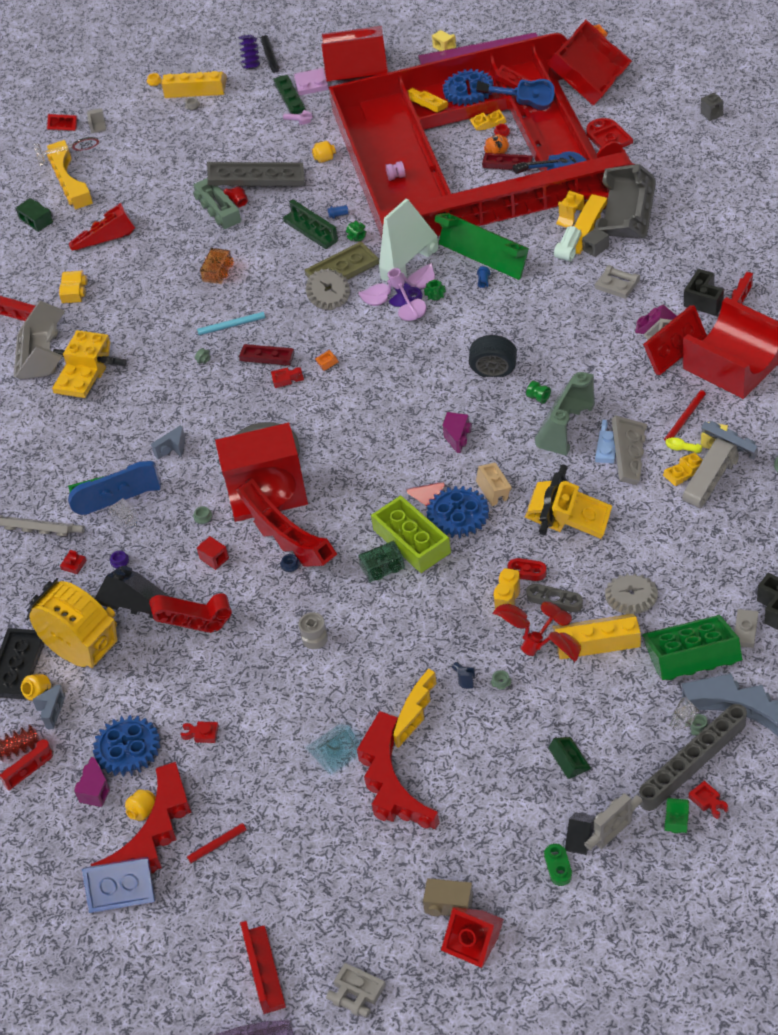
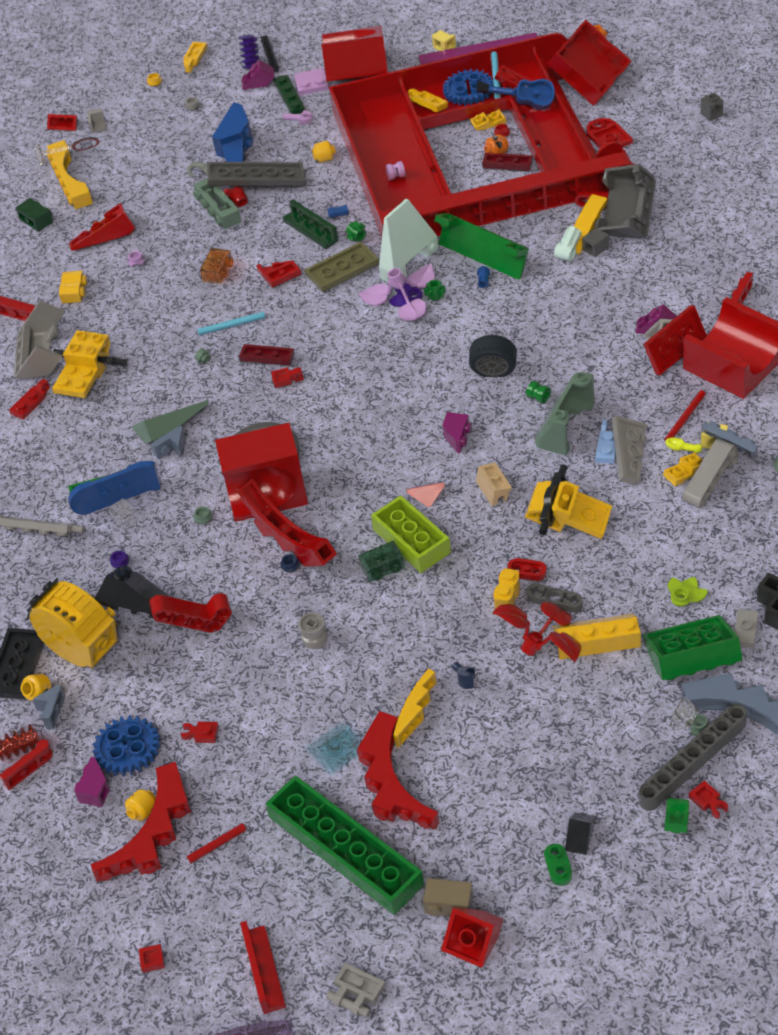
(30, 400): none -> red hinge
(73, 562): red tile -> none
(118, 884): plate -> none
(135, 258): none -> lavender plate
(151, 958): none -> red plate
(158, 426): none -> sand green wedge
(194, 55): none -> yellow hinge
(194, 84): yellow slope -> none
(212, 552): red brick -> none
(230, 138): none -> blue slope
(258, 76): none -> magenta slope
(279, 272): none -> red wing
(326, 360): orange tile -> none
(327, 299): light grey gear -> none
(345, 845): none -> green brick
(458, 511): blue gear -> none
(494, 58): none -> medium azure bar
(500, 675): sand green plate -> none
(553, 161): piece -> none
(568, 208): yellow piece -> none
(568, 756): dark green slope -> none
(612, 820): light grey plate -> none
(617, 286): light grey plate -> none
(621, 600): light grey gear -> none
(687, 590): none -> lime plate
(703, 293): pearl dark grey brick -> none

